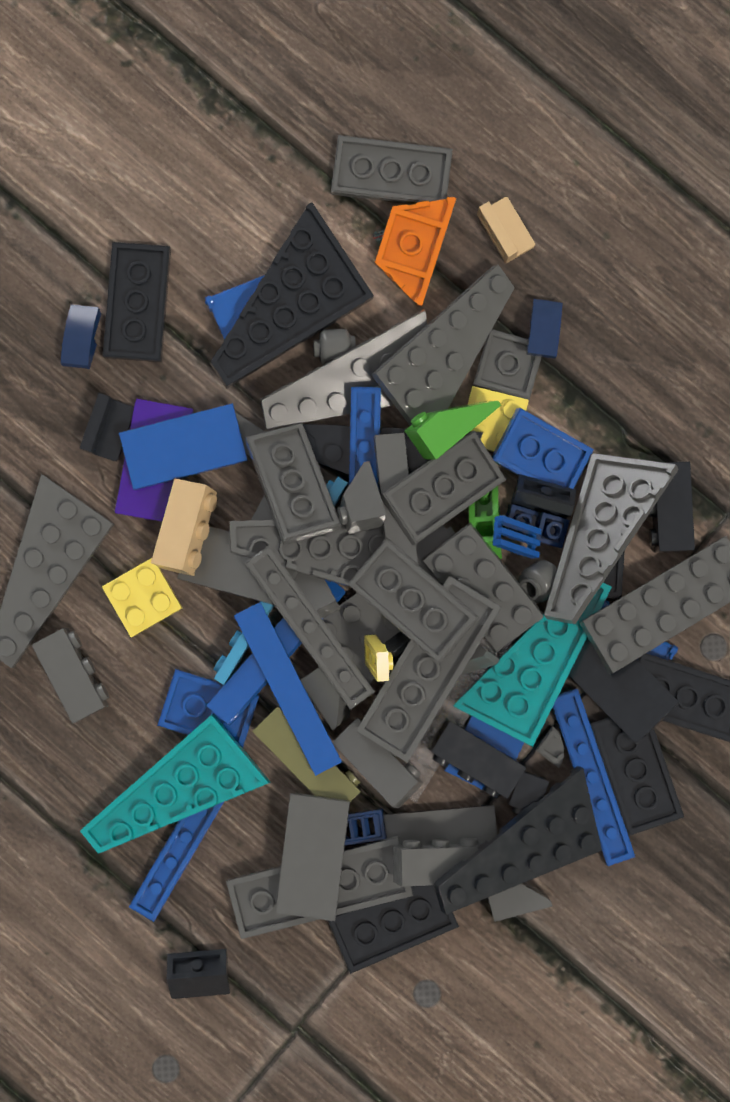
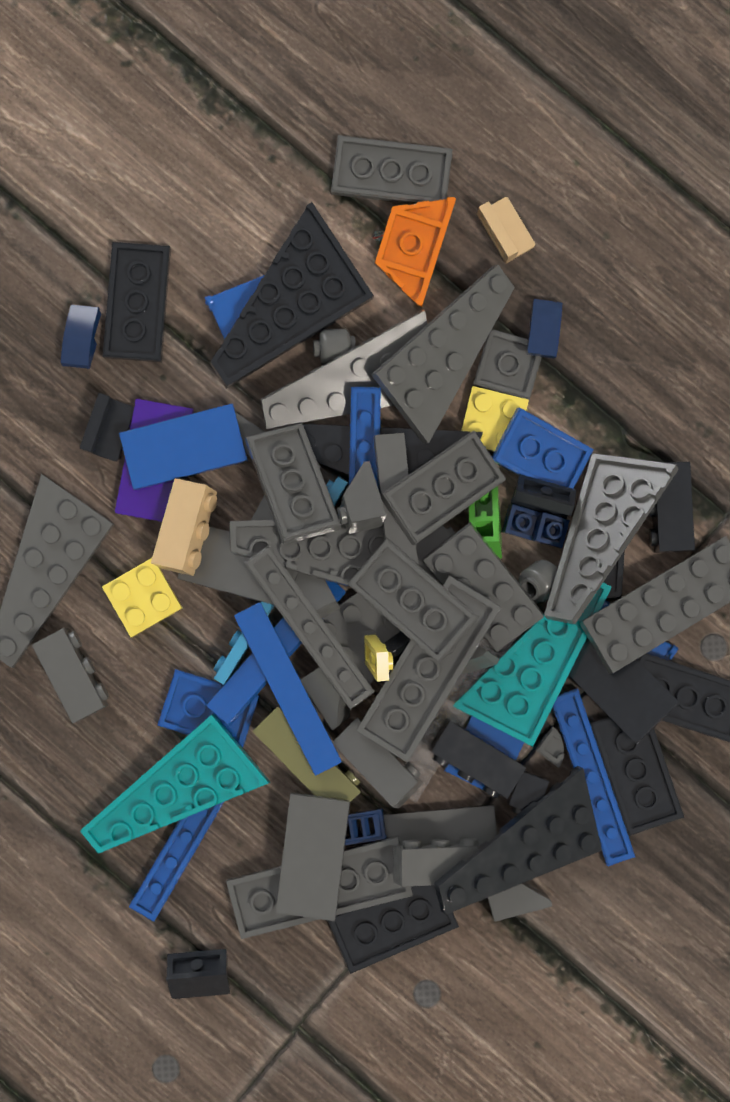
(439, 430): bright green slope -> none
(530, 540): blue tile -> none

